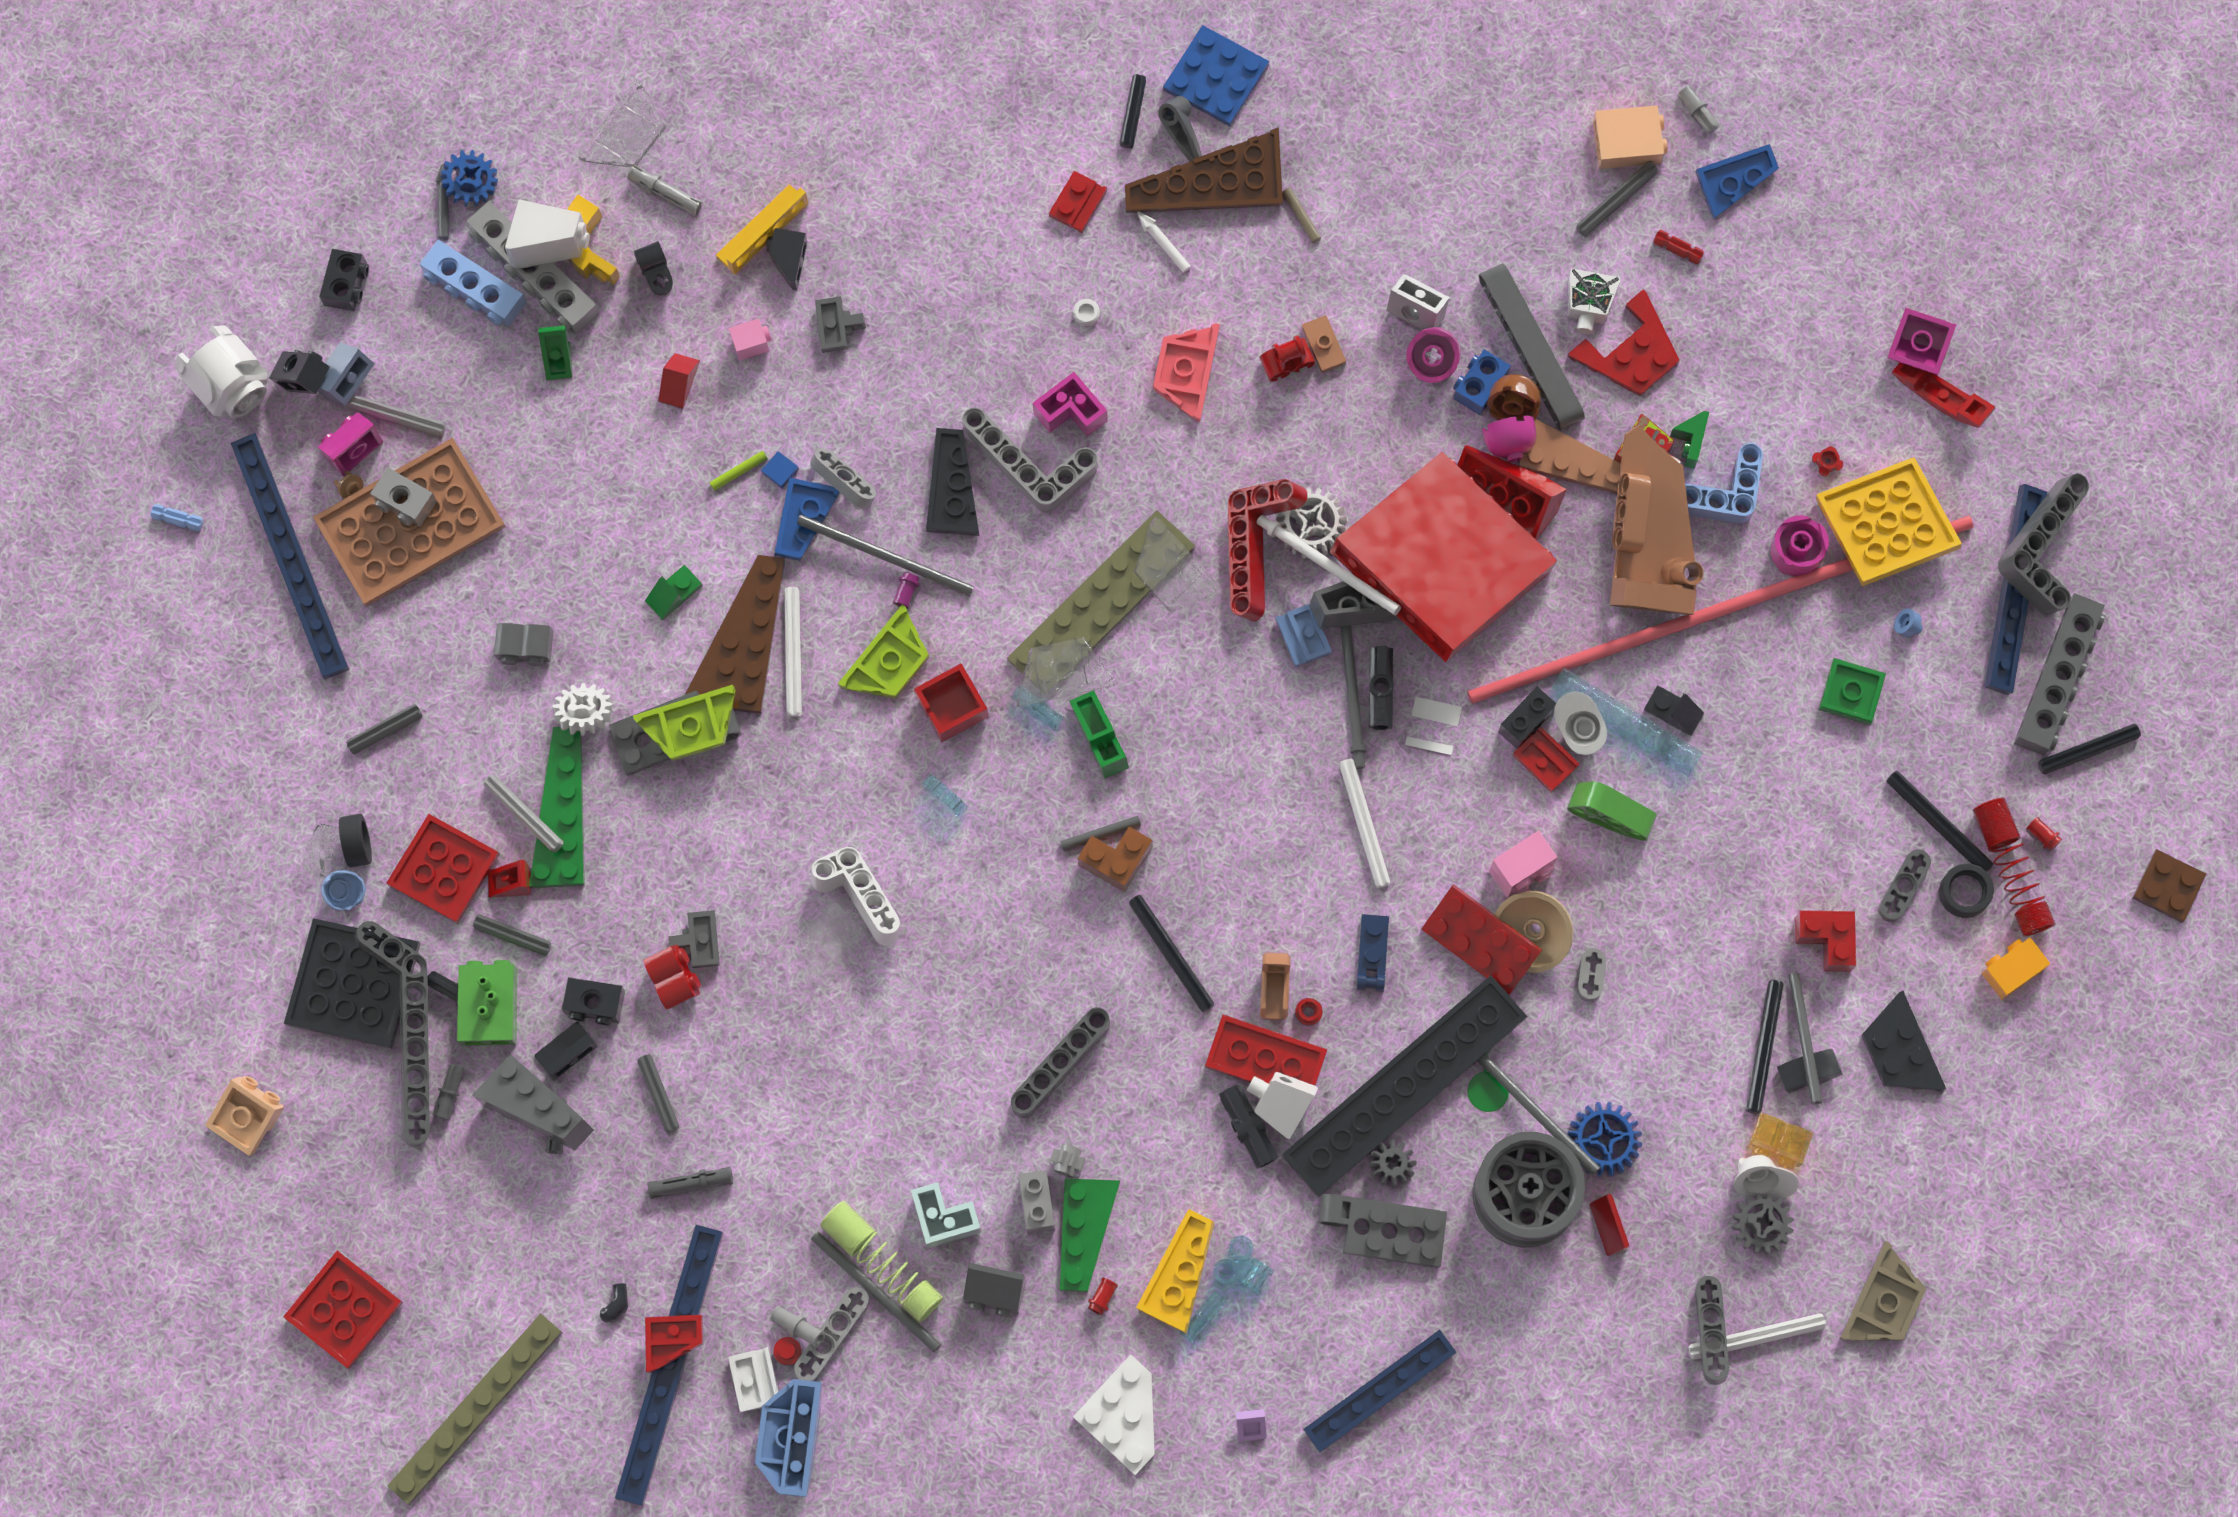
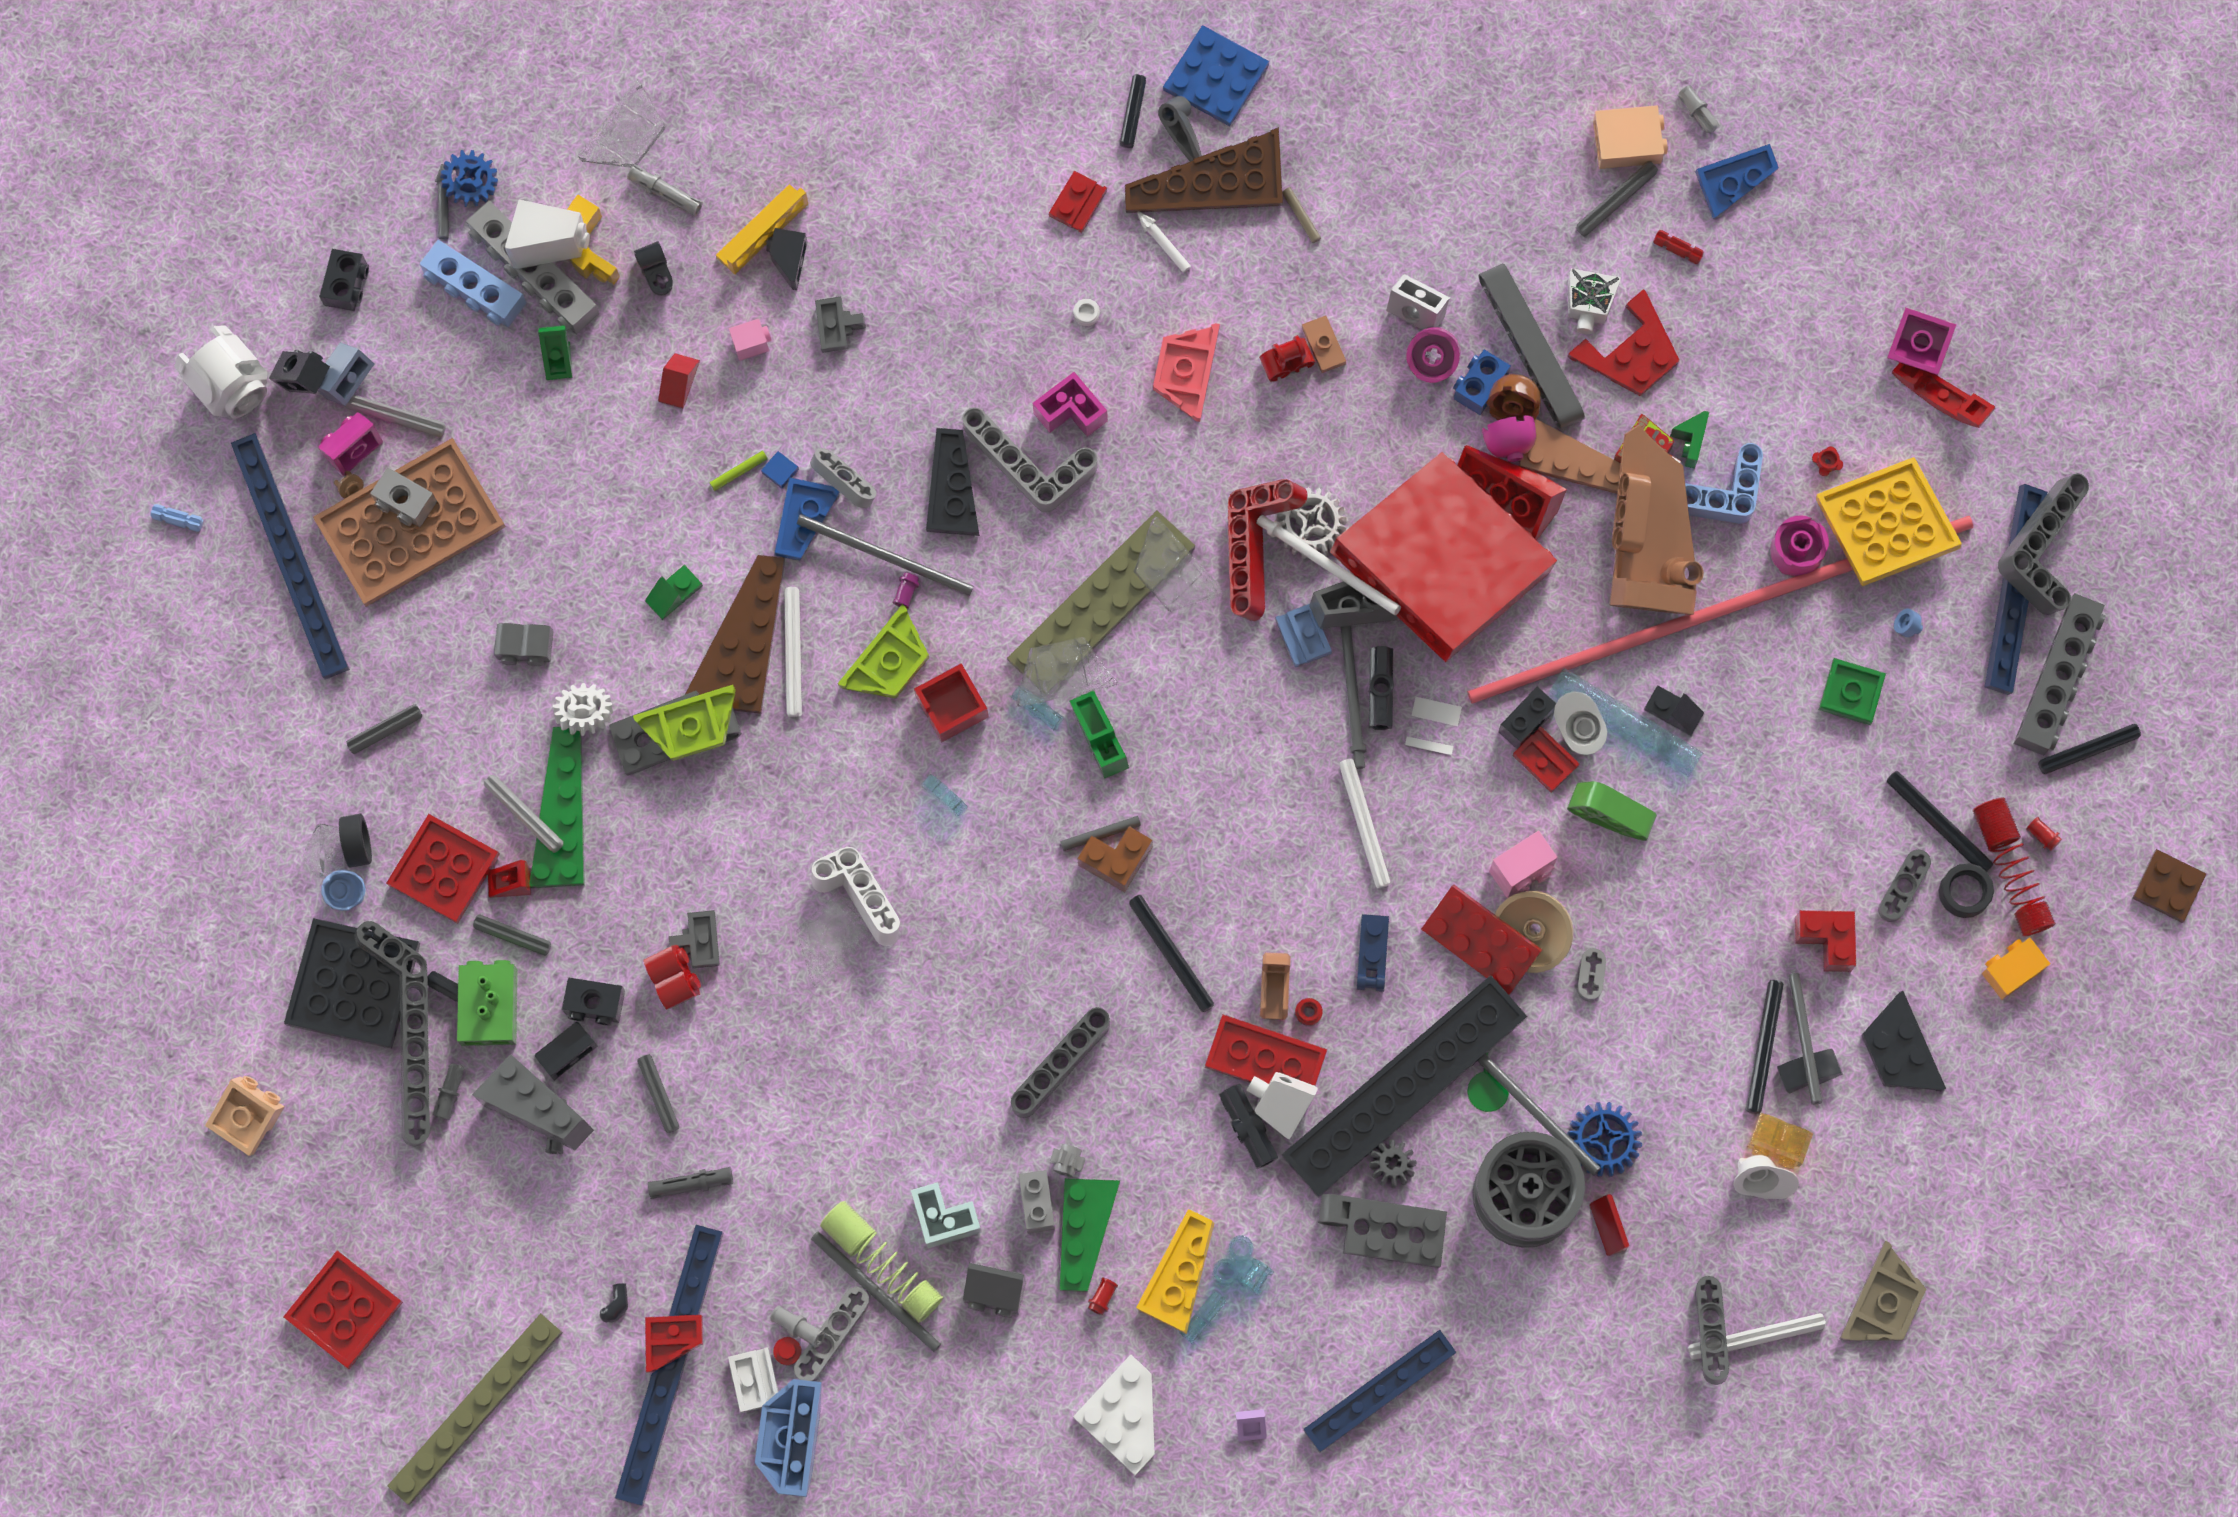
(1750, 1220): dark grey gear -> none

